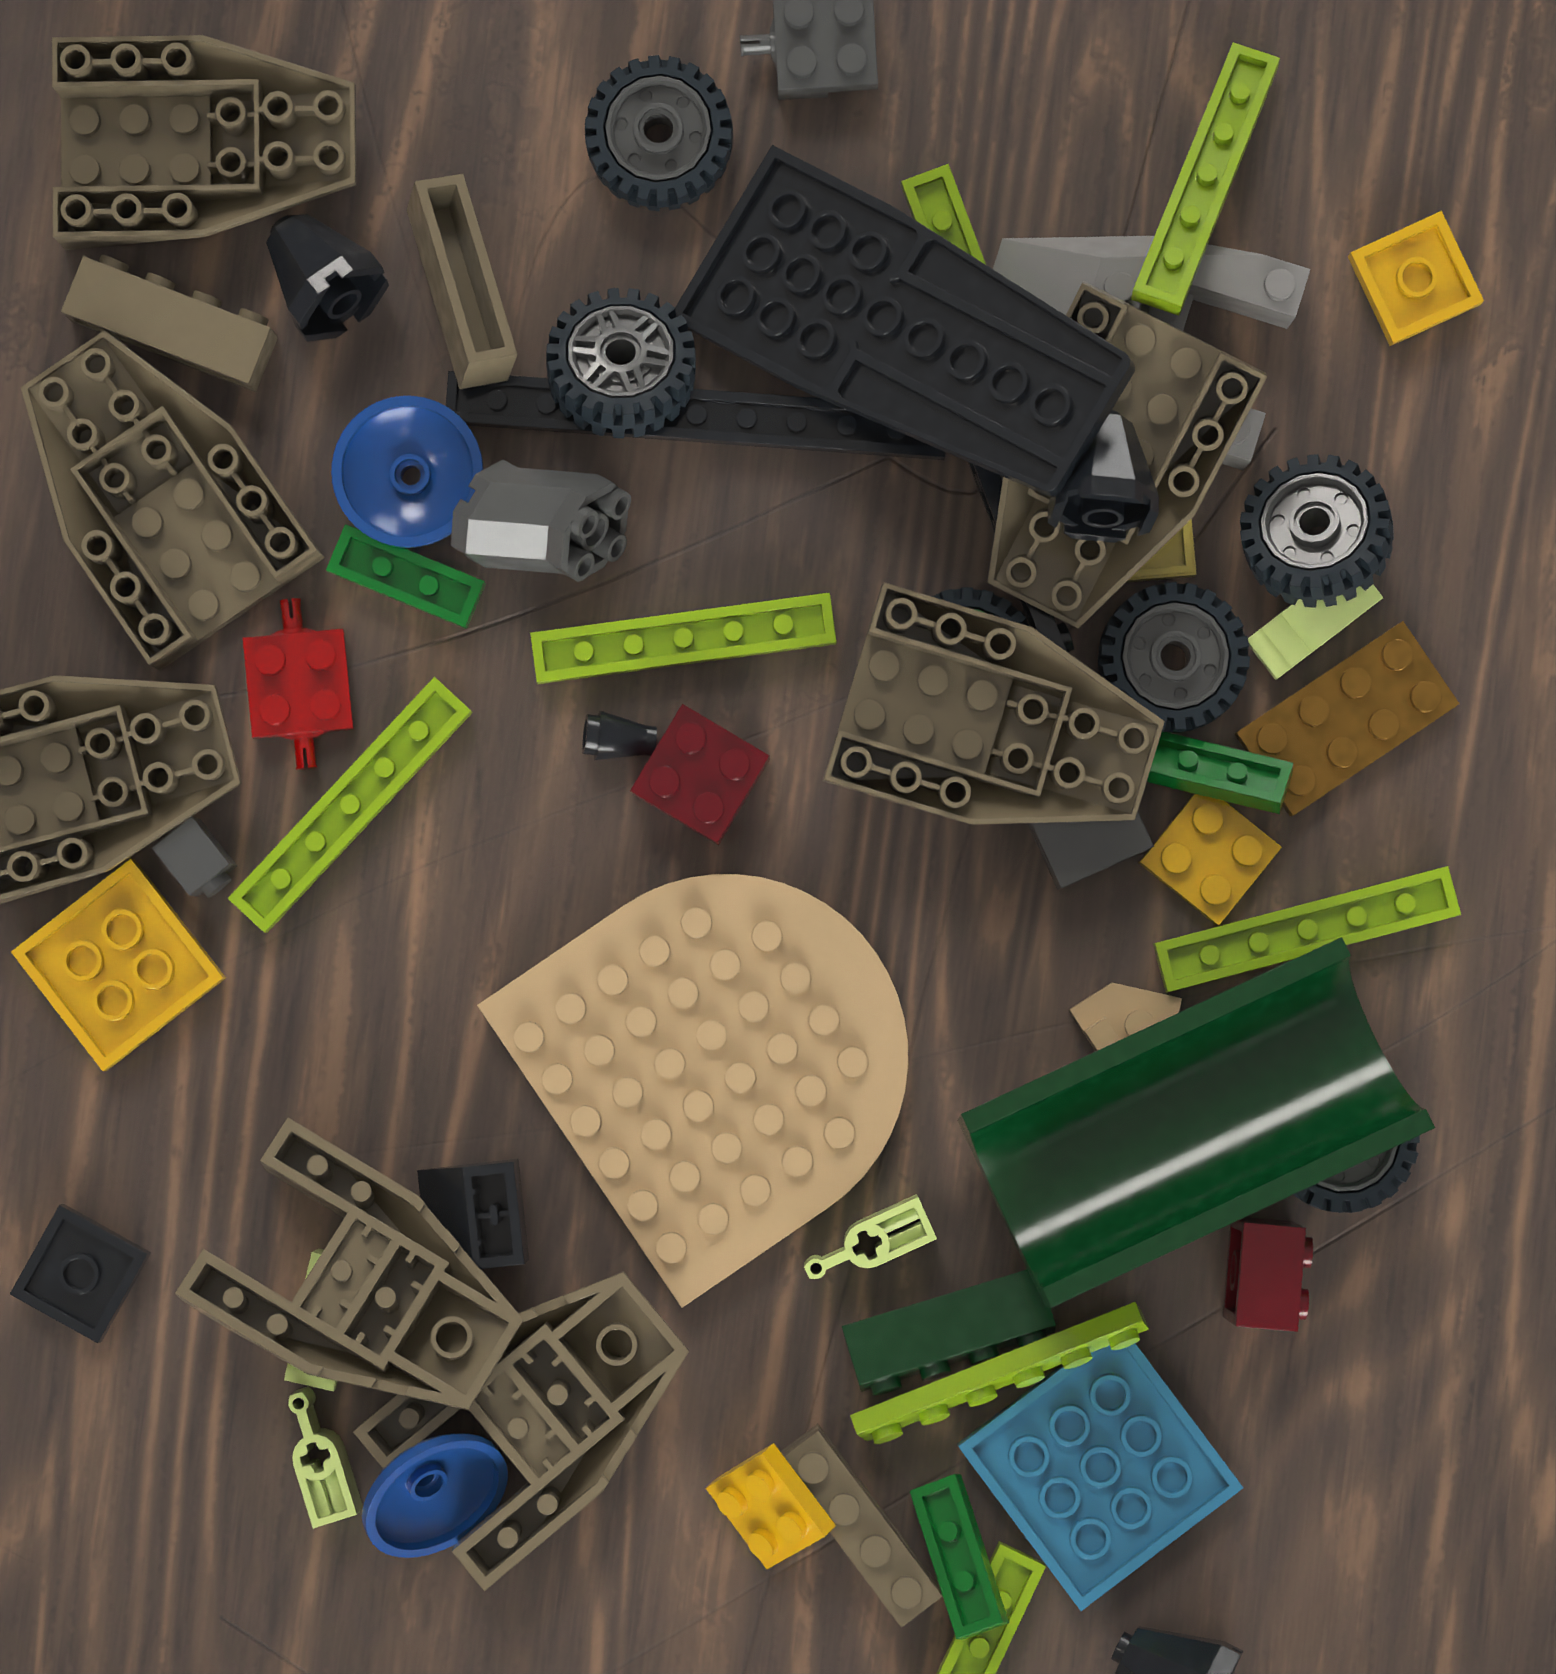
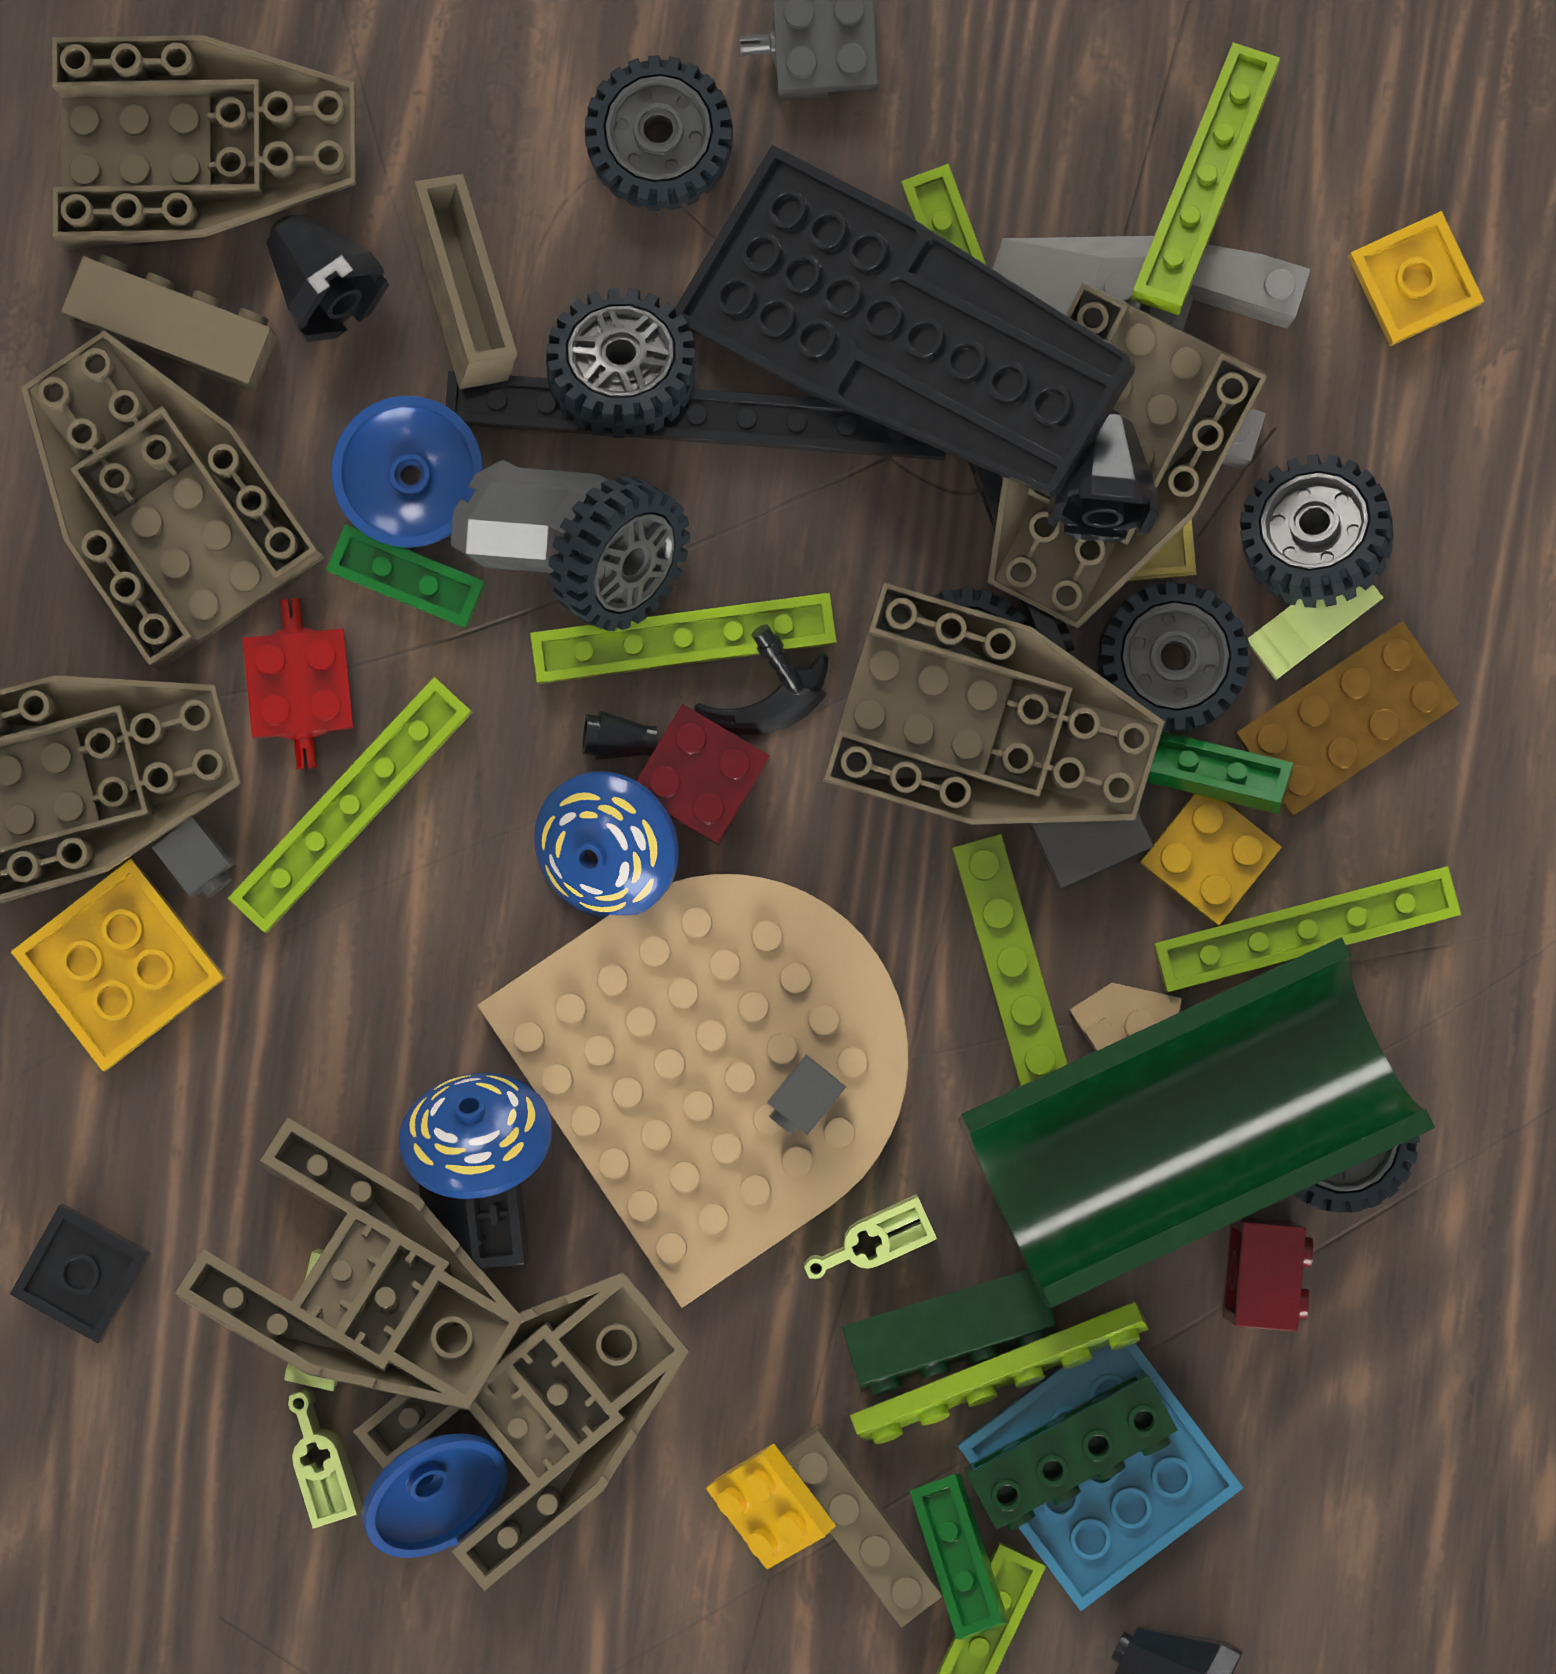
(475, 1135): none -> blue dish
(619, 553): none -> black wheel
(624, 829): none -> blue dish
(788, 704): none -> black piece
(804, 1096): none -> dark grey brick
(1010, 958): none -> lime plate
(1071, 1450): none -> dark green brick

